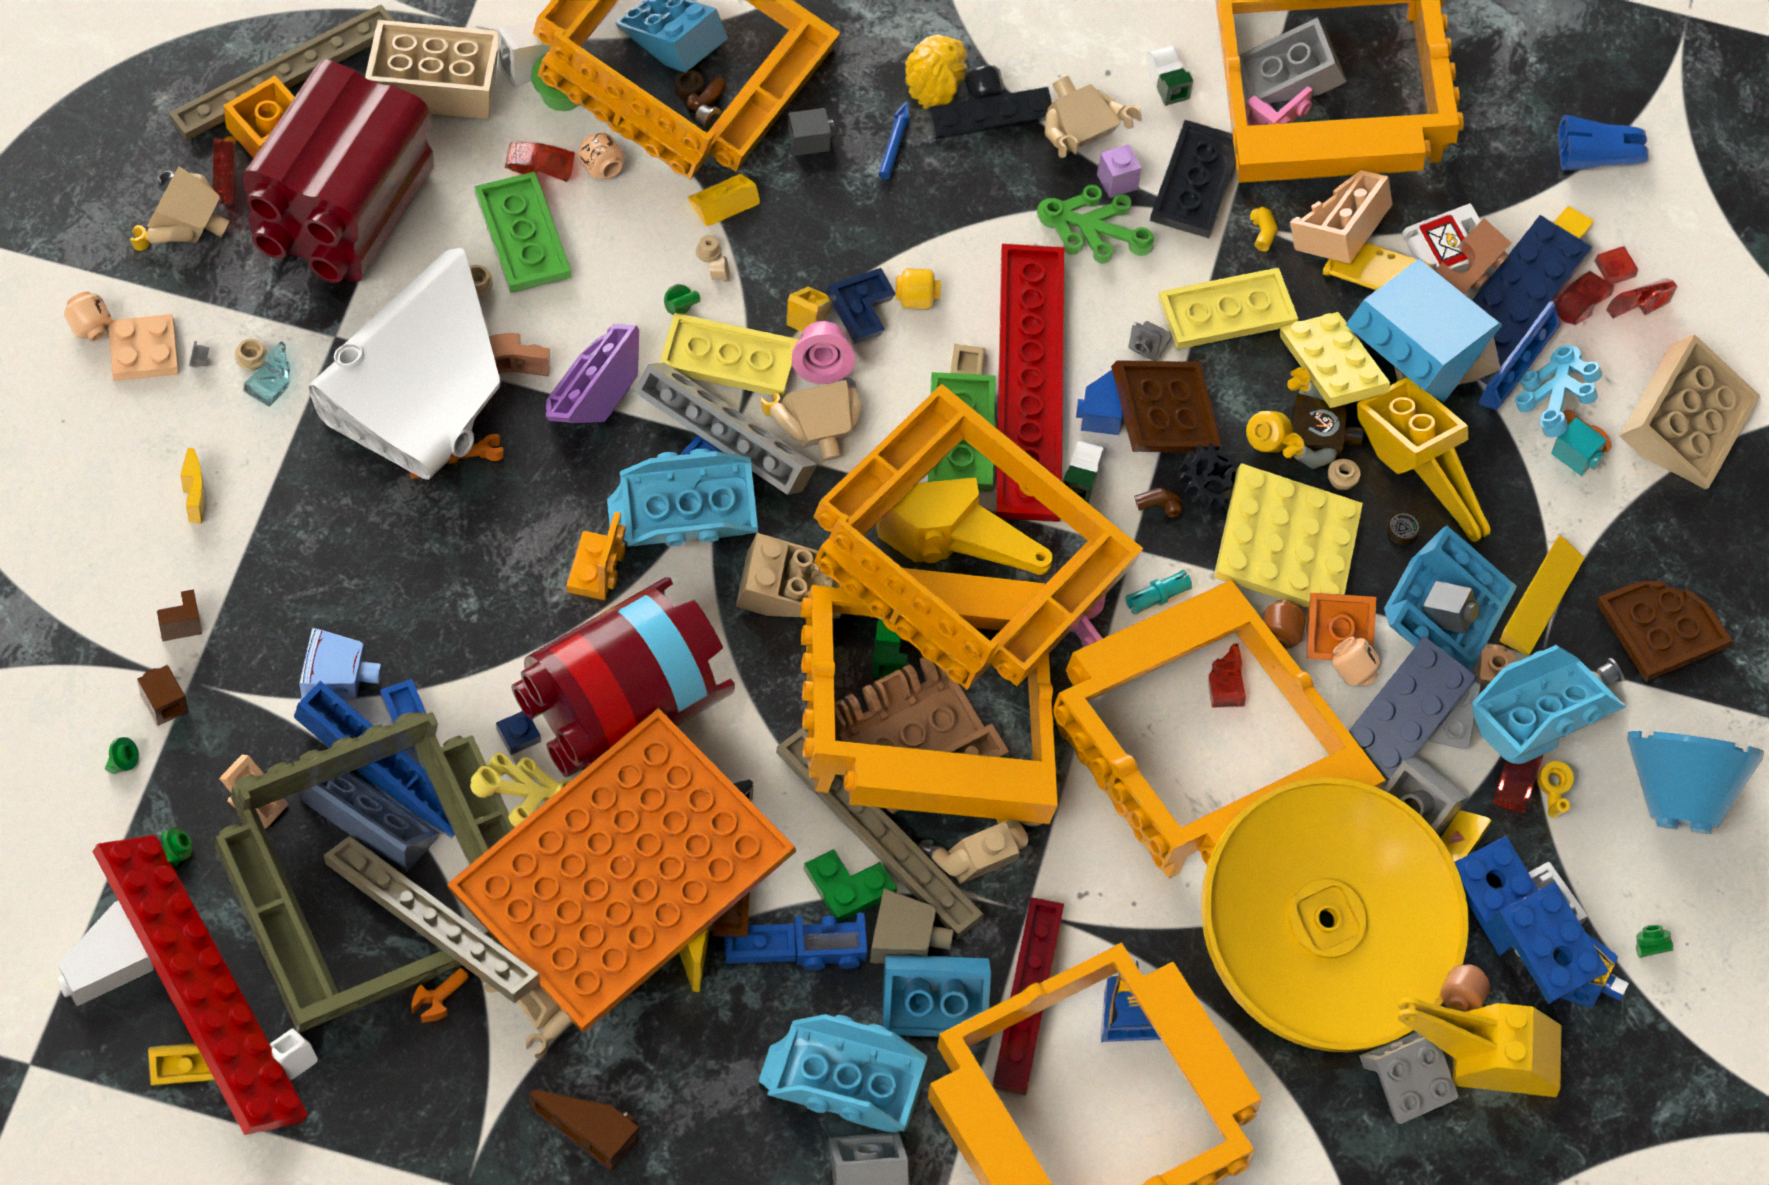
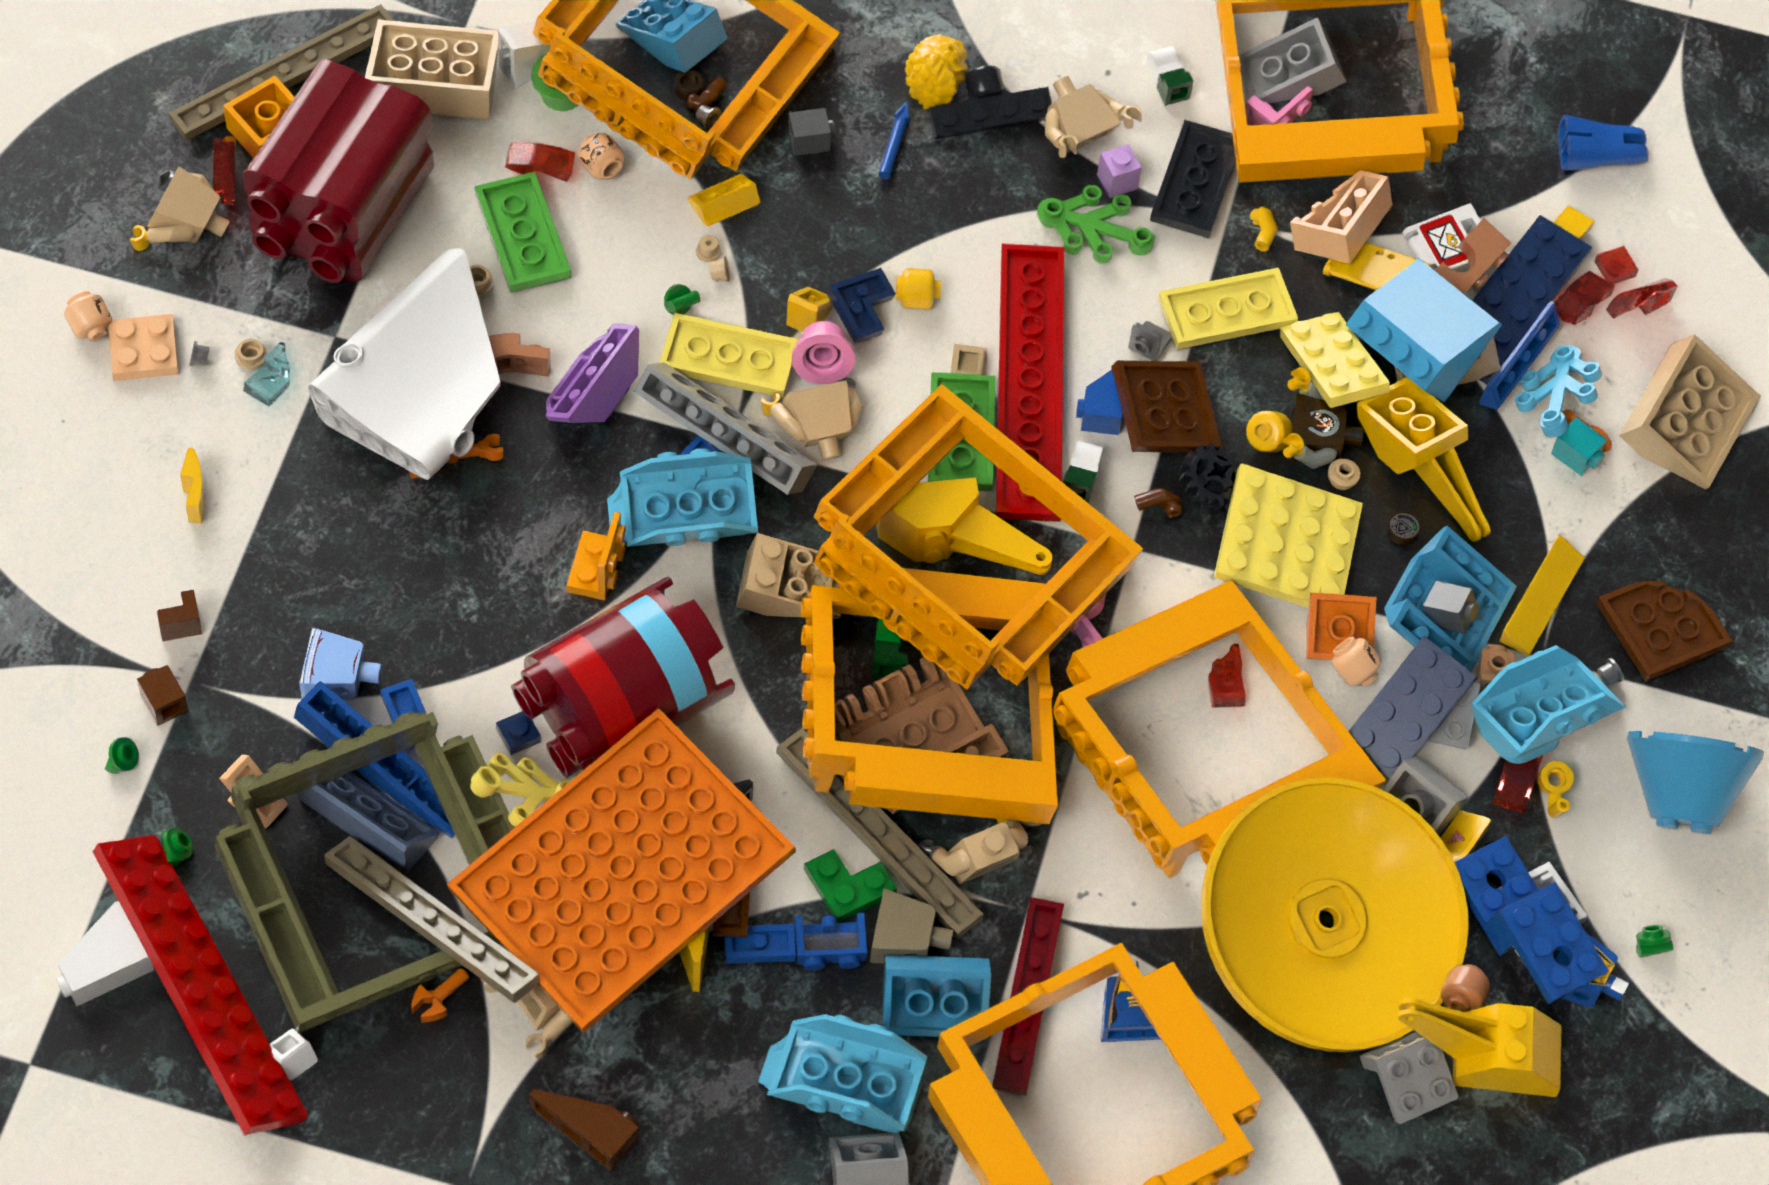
(177, 1064): yellow slope -> none
(1158, 592): teal pin -> none
(1285, 622): dark orange head -> none

